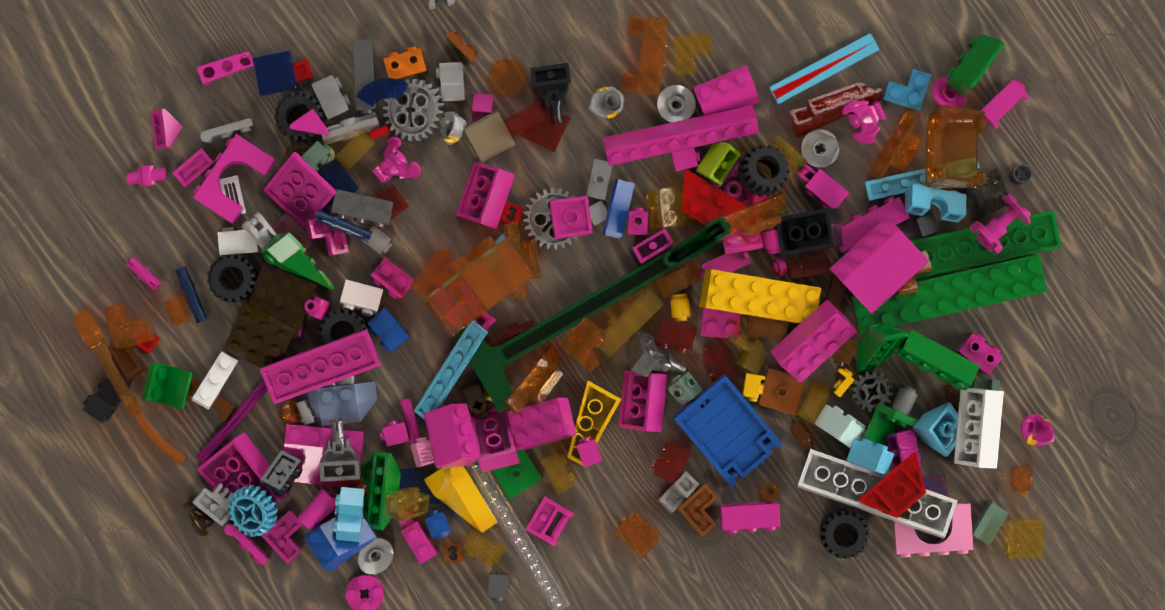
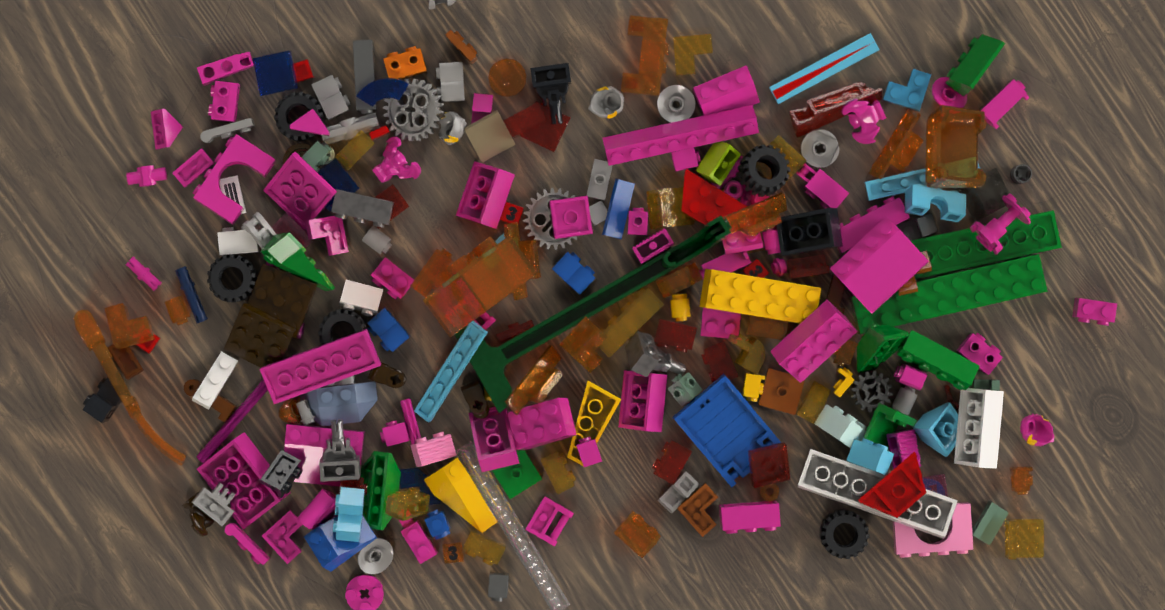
(167, 385): green bracket -> none
(225, 101): none -> dark pink brick
(258, 504): medium azure gear -> none
(317, 307): dark pink axle -> none
(335, 222): dark blue pin -> none
(384, 374): none -> dark brown piece
(452, 436): dark pink slope -> none
(573, 272): none -> blue brick
(756, 269): none -> red tile
(769, 465): none -> clear red plate
(802, 436): reddish brown piece -> none
(910, 376): none -> dark pink brick
(1094, 310): none -> dark pink brick

